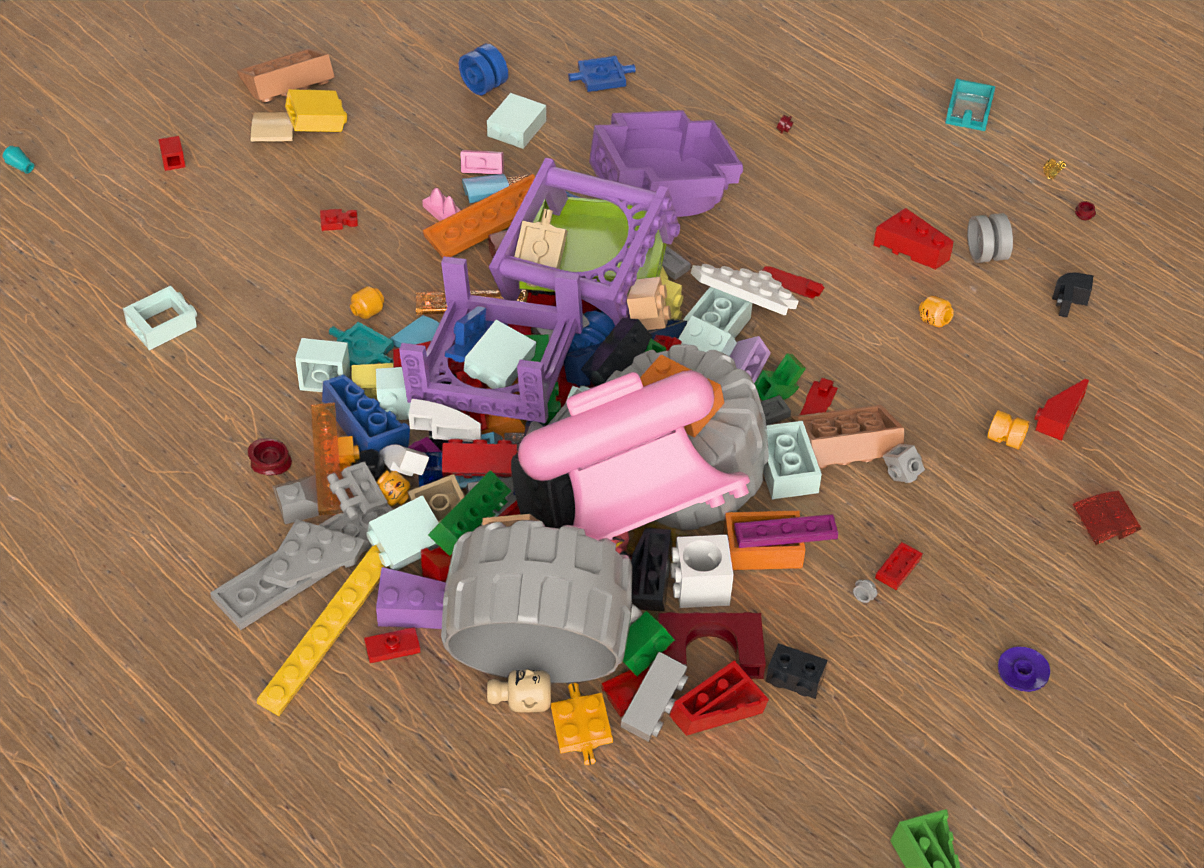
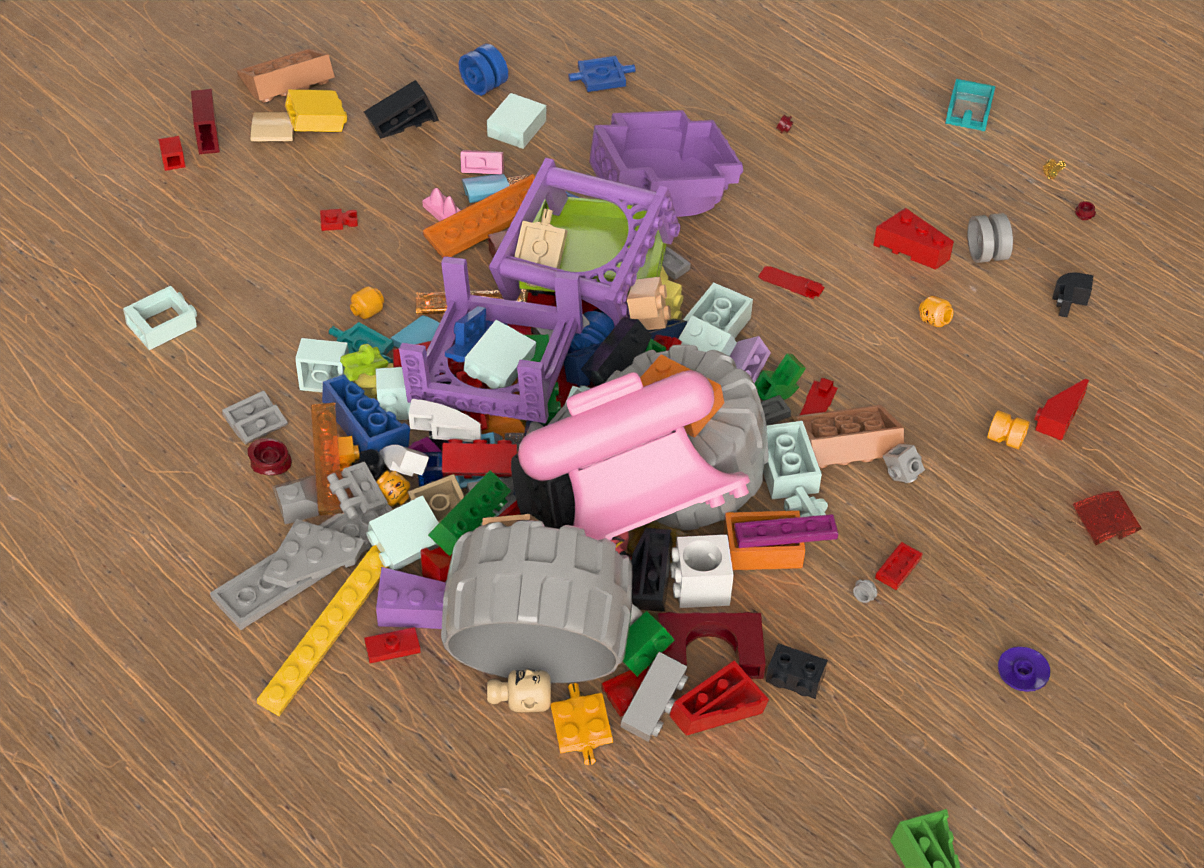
(16, 158): teal cone -> none
(205, 121): none -> dark red brick
(254, 417): none -> light grey slope
(363, 361): none -> lime hips
(401, 110): none -> black wedge
(747, 285): white wing -> none
(804, 504): none -> light aqua hips

